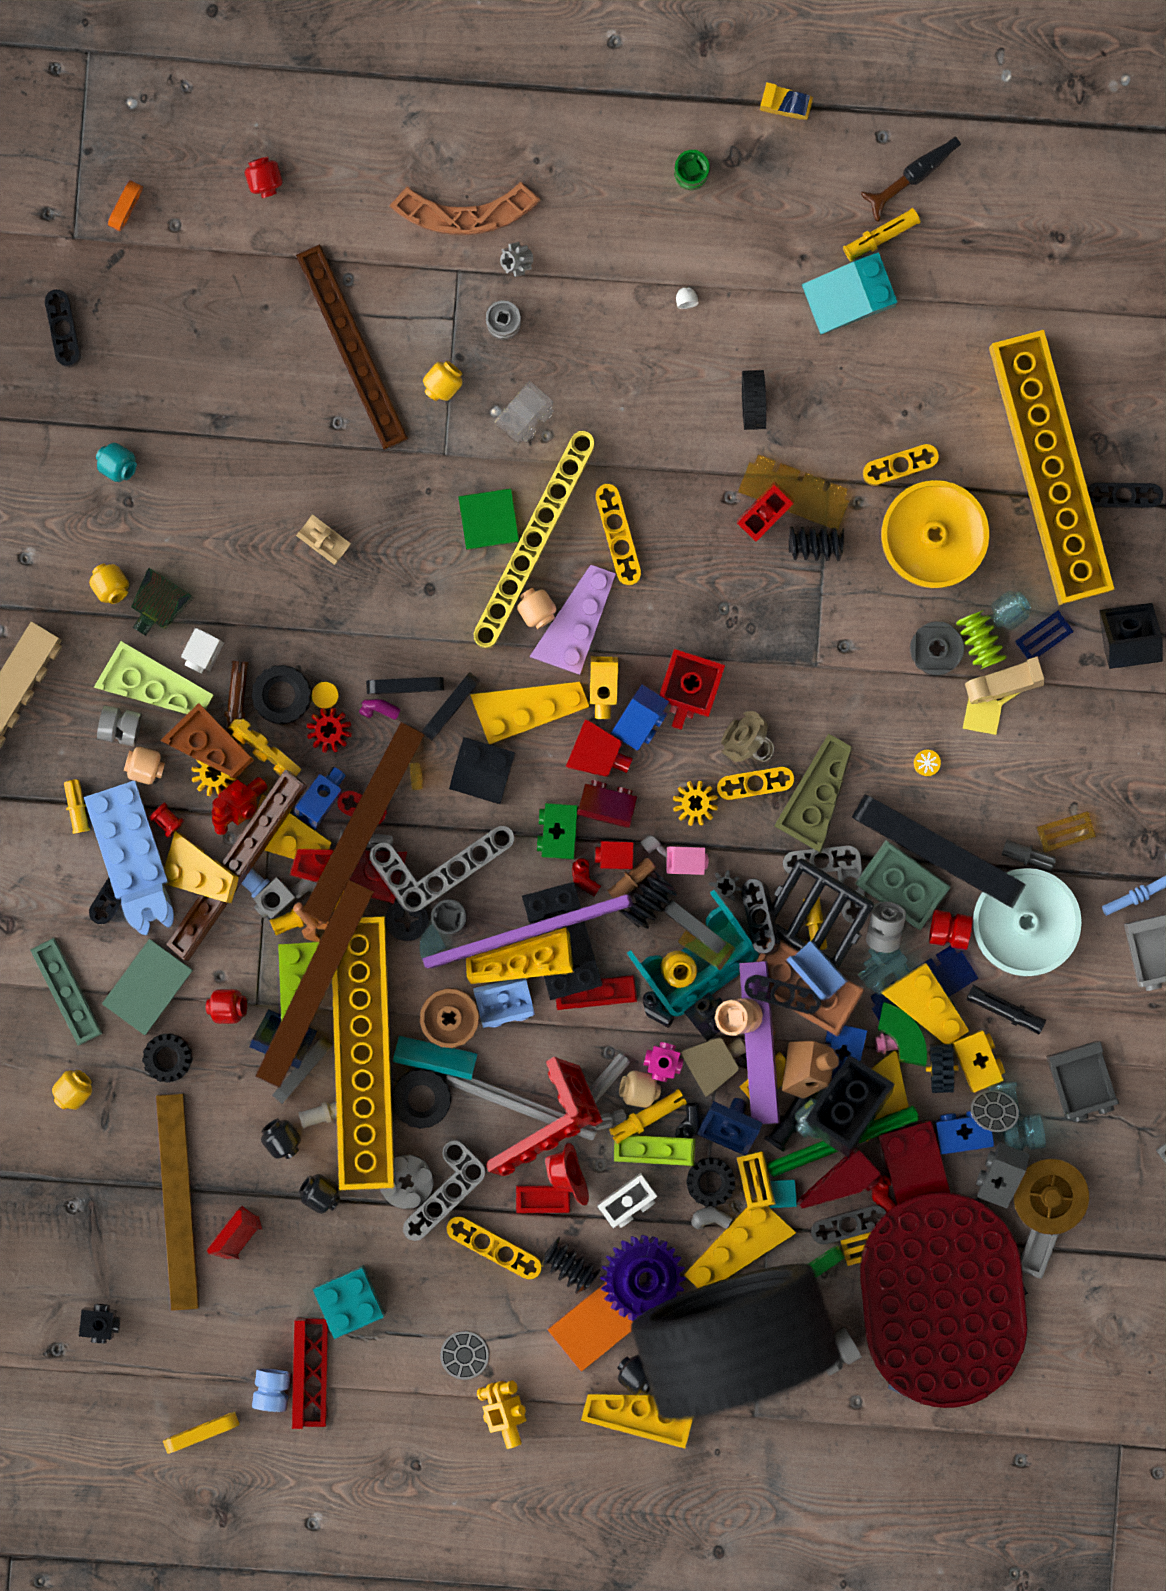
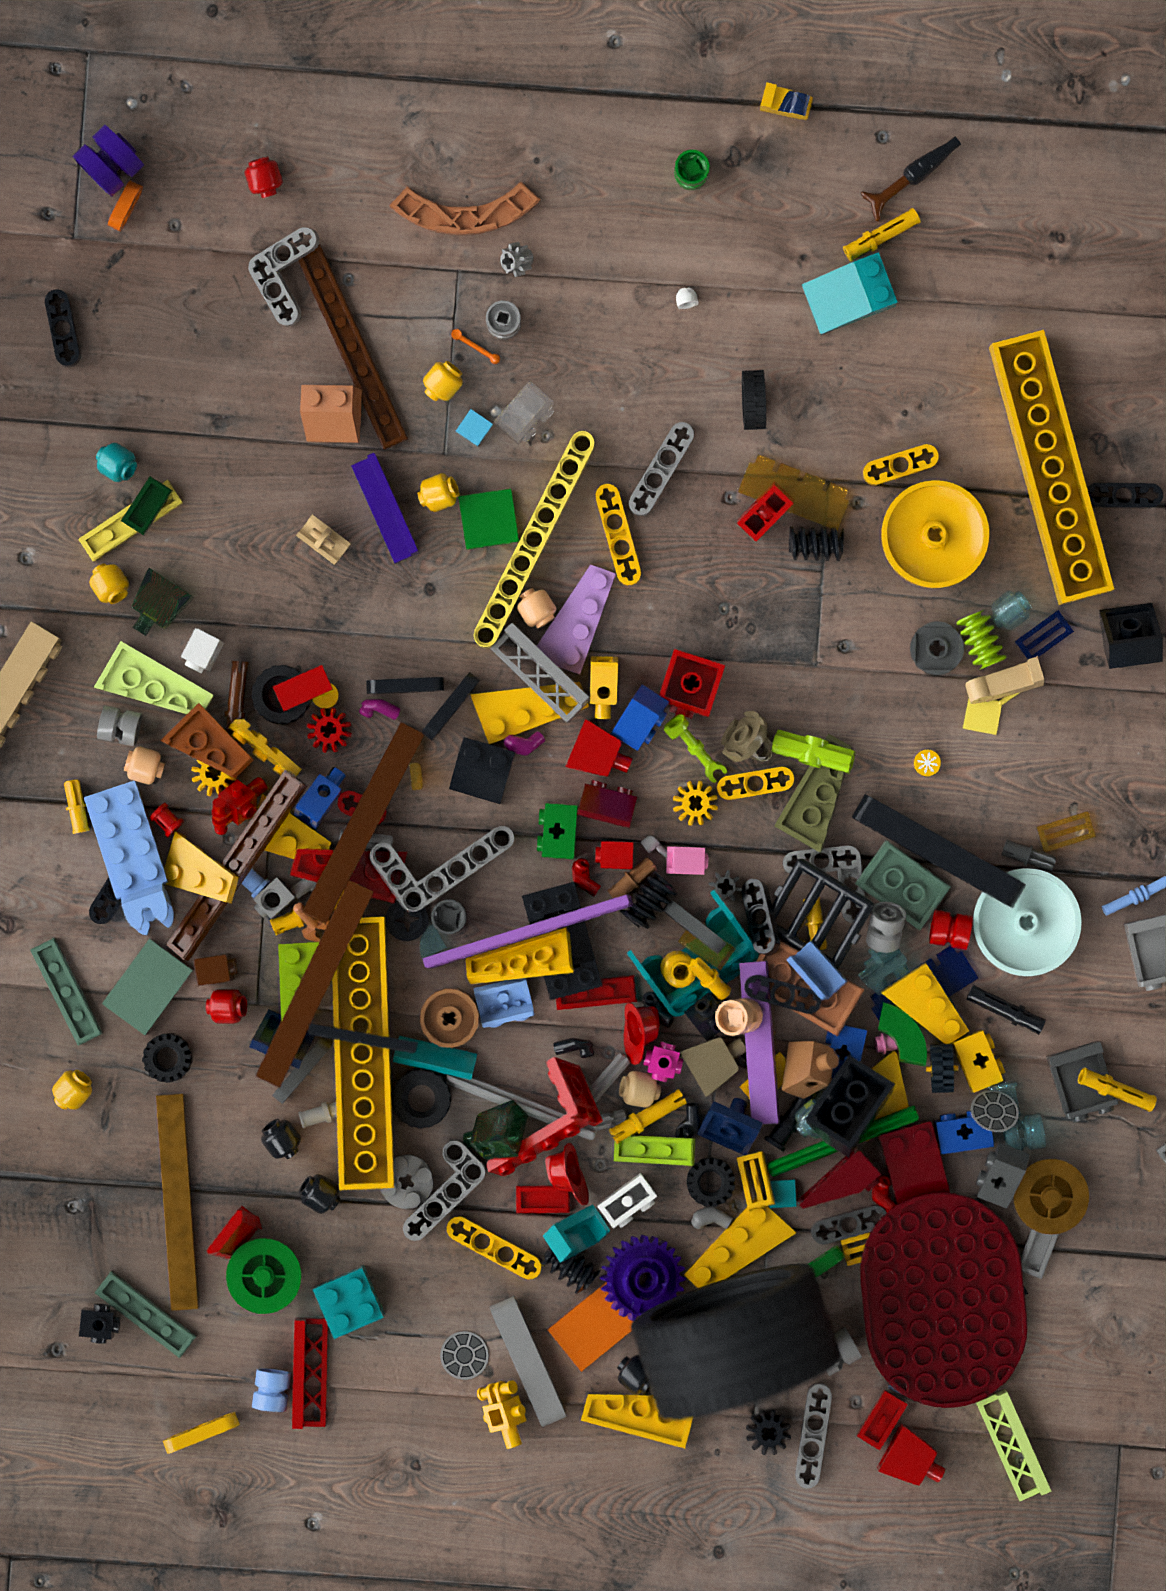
(113, 155): none -> dark purple wheel
(114, 532): none -> light yellow tile
(145, 1314): none -> sand green tile
(146, 505): none -> dark green tile
(215, 969): none -> reddish brown brick
(263, 1276): none -> green wheel
(275, 265): none -> light grey beam
(303, 688): none -> red tile
(331, 413): none -> nougat slope
(362, 1038): none -> black tile
(385, 508): none -> dark purple fence
(438, 492): none -> yellow head
(457, 335): none -> orange hinge
(474, 427): none -> medium azure tile
(498, 1131): none -> clear green torso
(522, 745): none -> magenta arm
(528, 1361): none -> light grey beam
(547, 666): none -> light grey fence
(574, 1044): none -> black arm
(576, 1233): none -> teal panel
(639, 1029): none -> red piece
(663, 470): none -> light grey beam
(678, 727): none -> lime piece
(709, 978): none -> yellow axle
(768, 1441): none -> black gear
(813, 751): none -> lime piece
(816, 1435): none -> light grey beam
(882, 1419): none -> red plate
(910, 1458): none -> red torso
(1022, 1440): none -> yellowish green fence
(1107, 1086): none -> yellow pin

